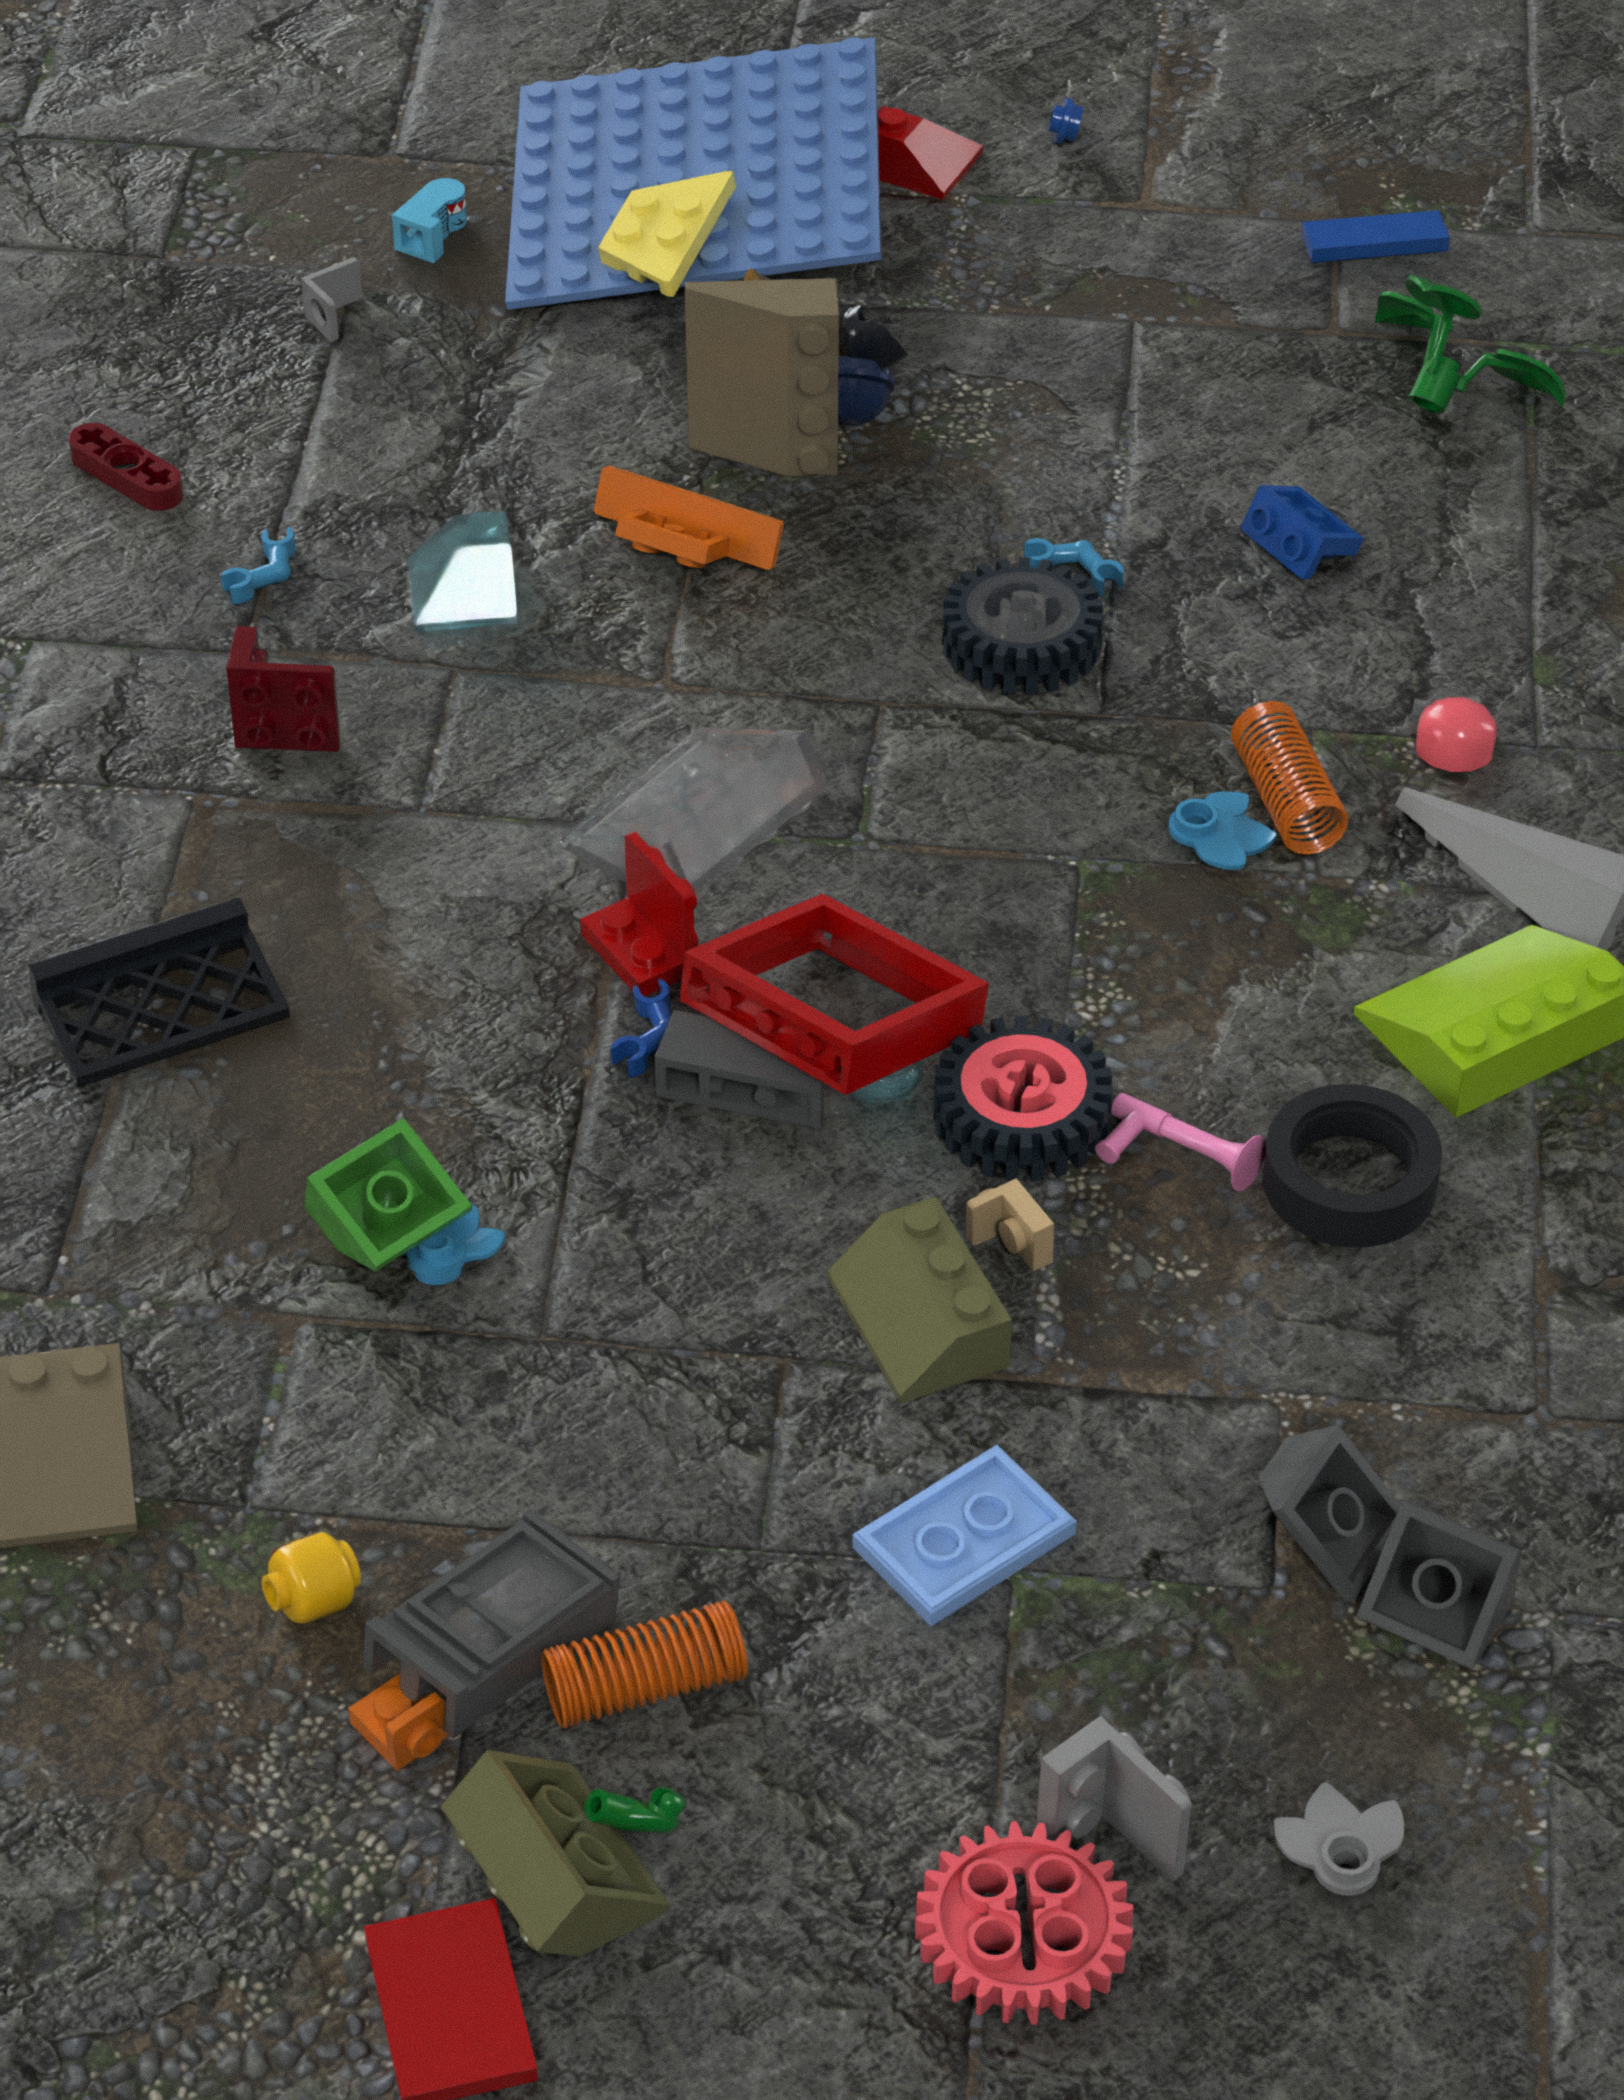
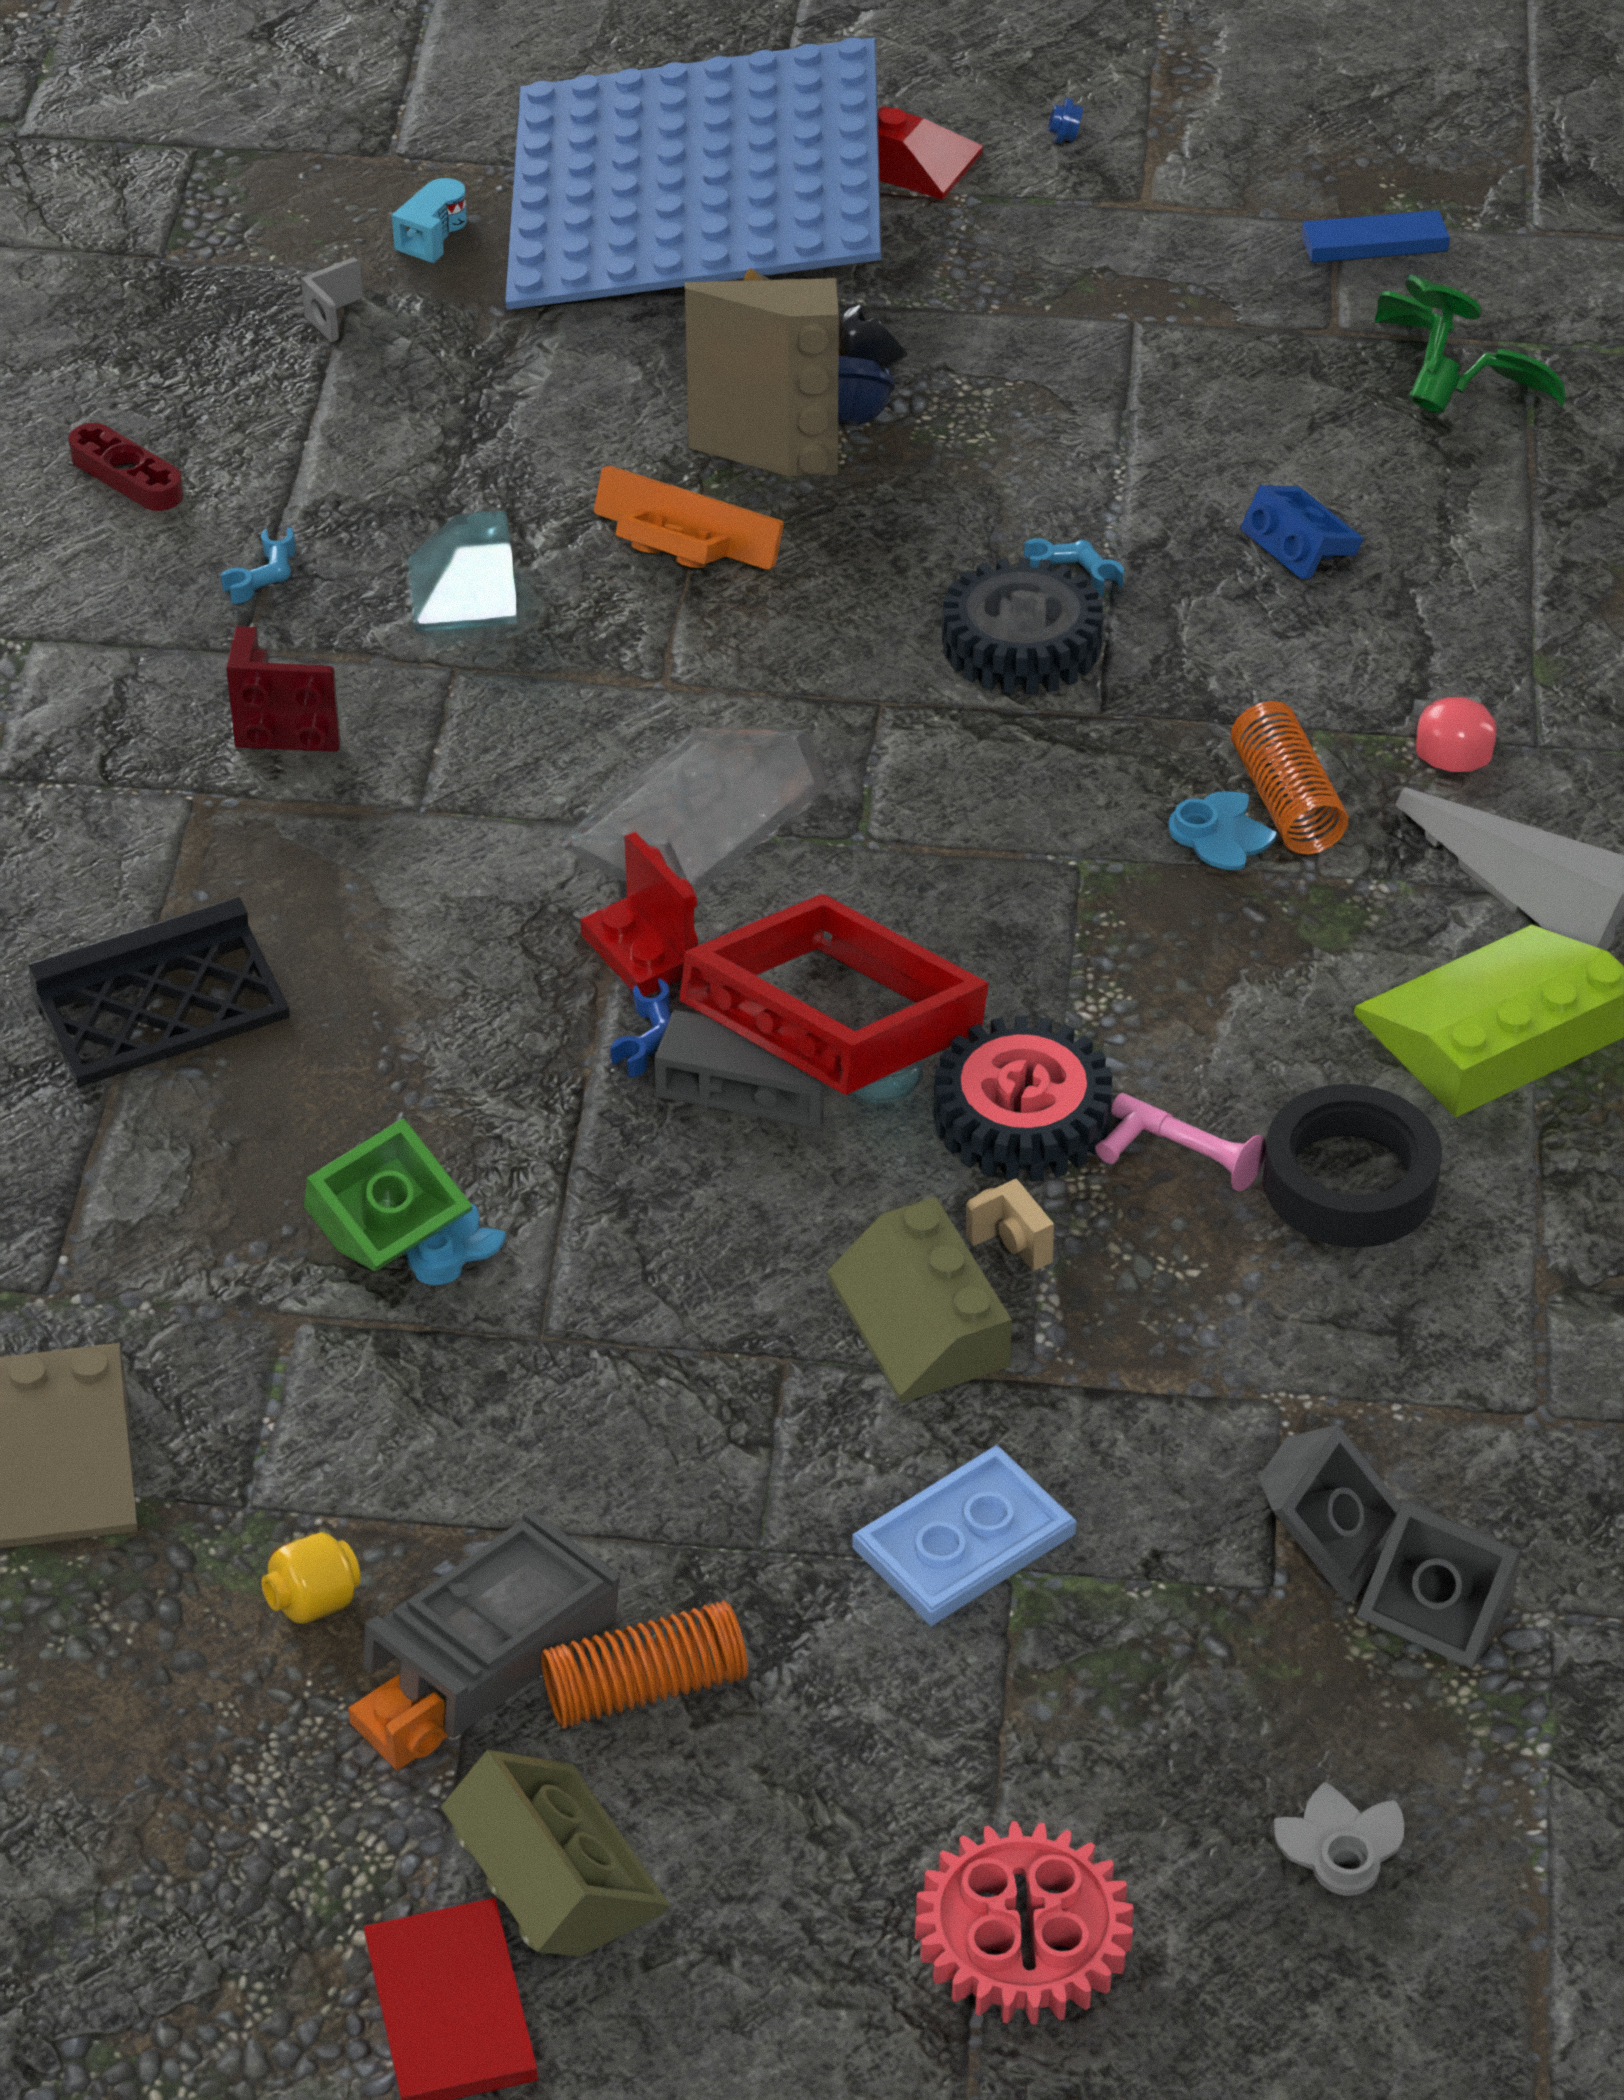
(635, 1815): green arm -> none
(665, 228): light yellow wing -> none
(1109, 1777): light grey bracket -> none

